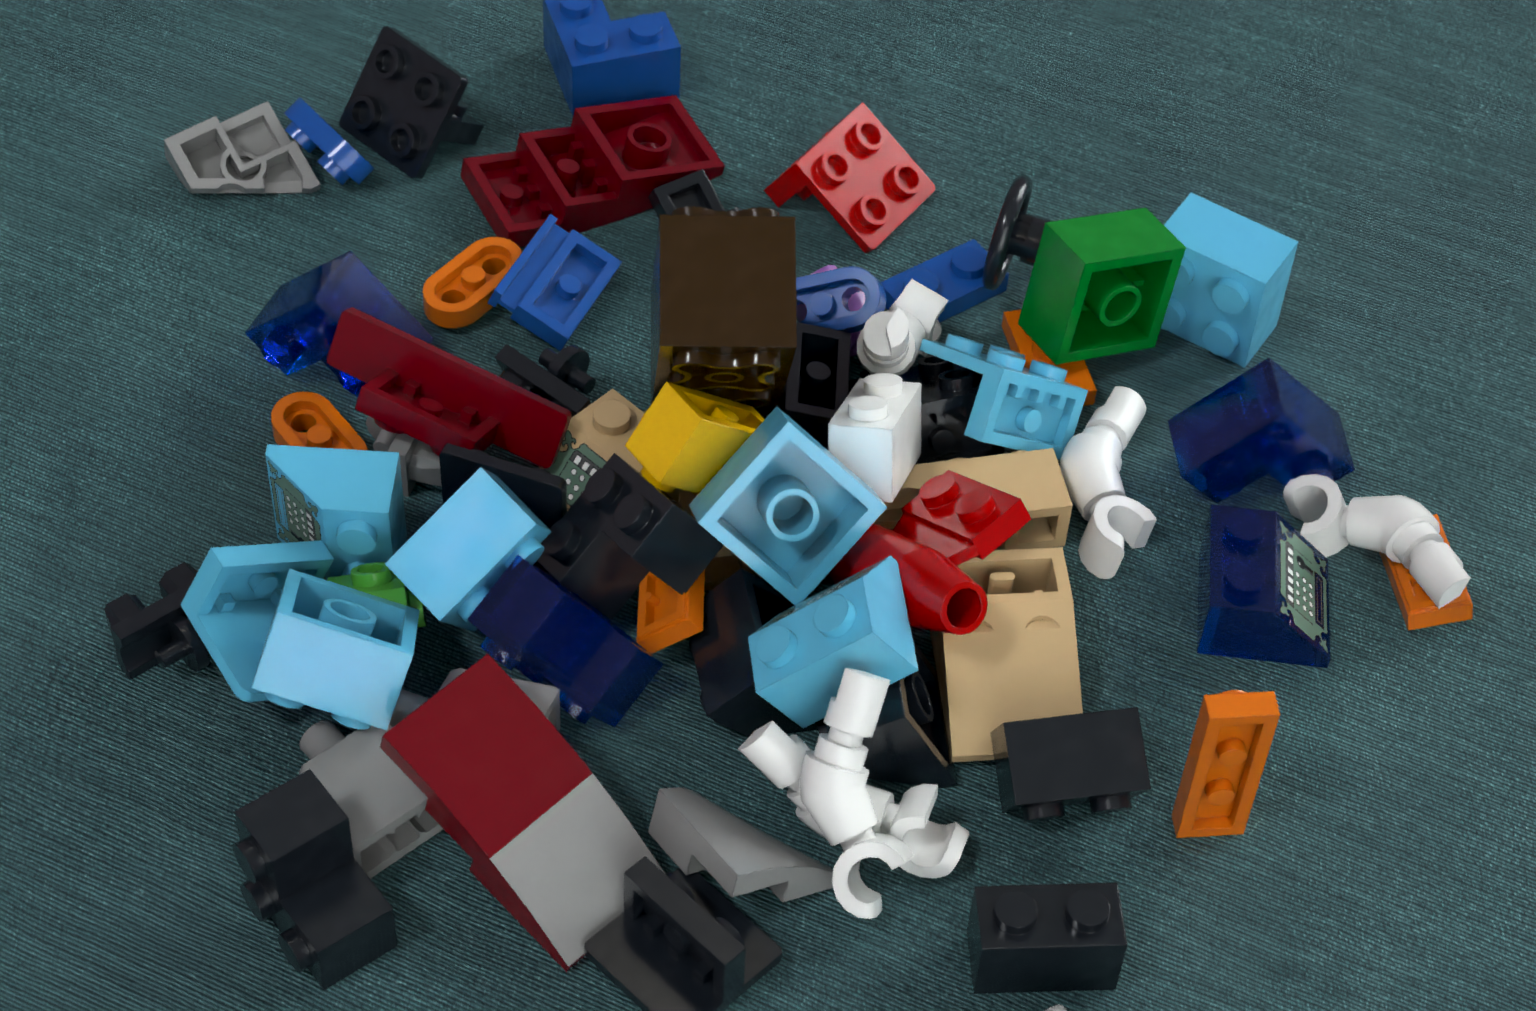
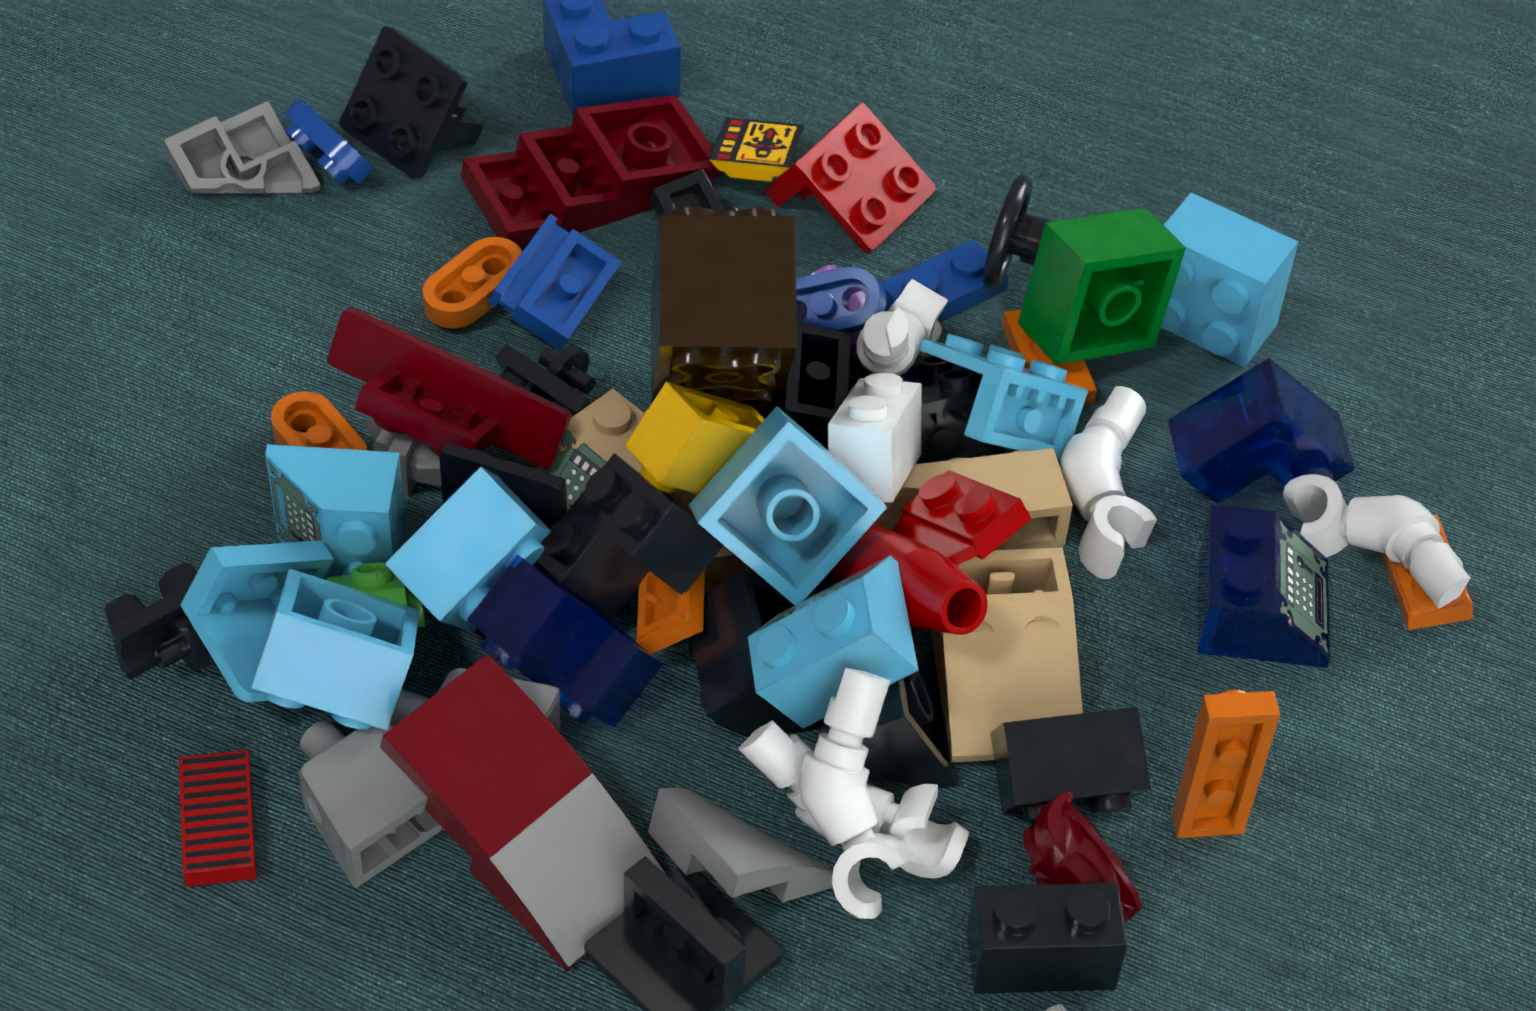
(217, 818): none -> red tile
(304, 315): clear blue brick -> none
(309, 884): black brick -> none
(755, 148): none -> piece
(1072, 852): none -> dark red hat

